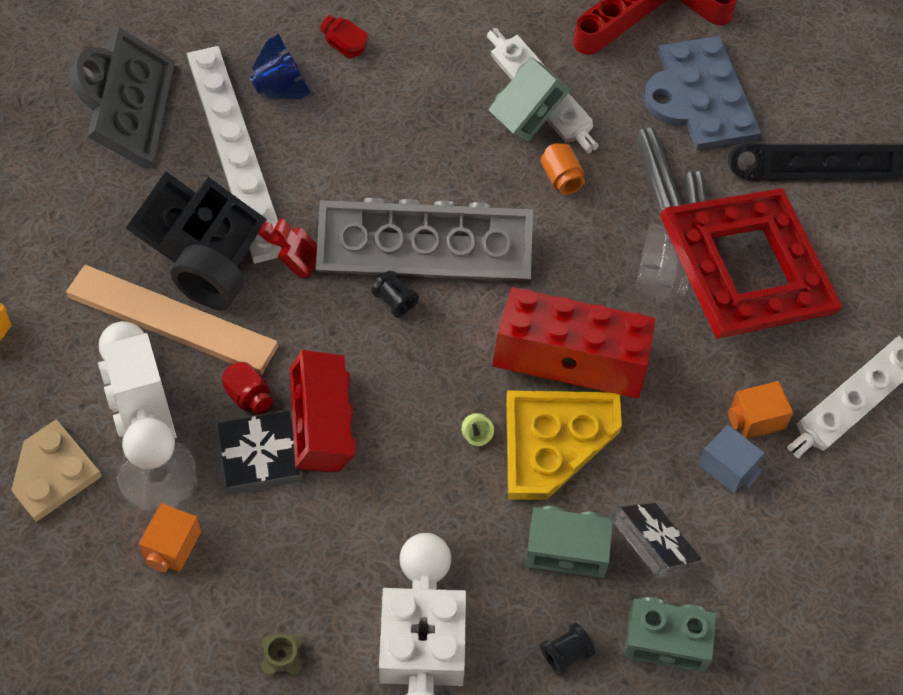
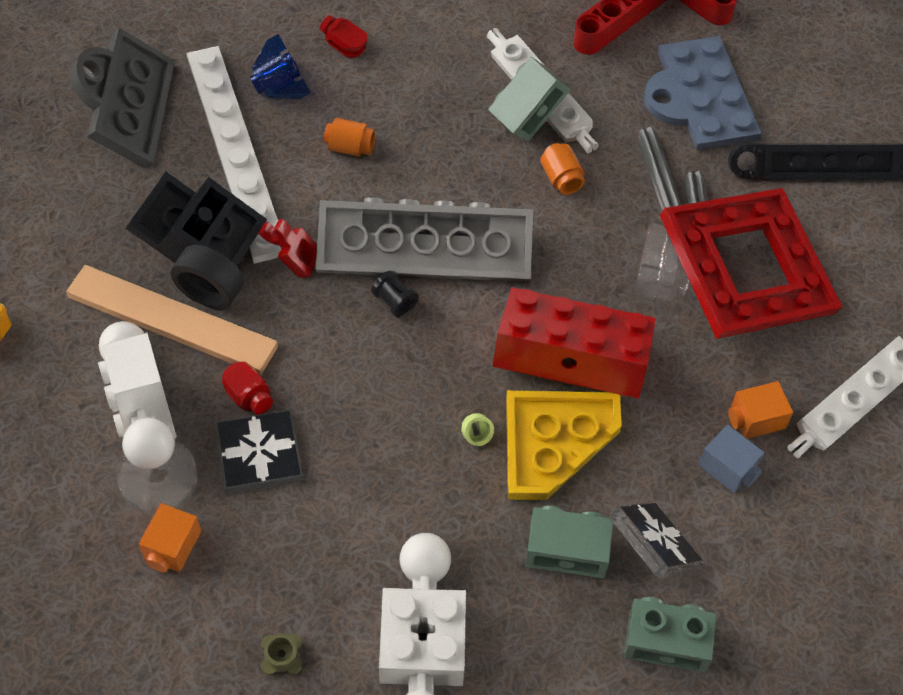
(51, 471): tan plate -> none
(321, 412): red brick -> none
(349, 137): none -> orange brick
(567, 649): black bush -> none

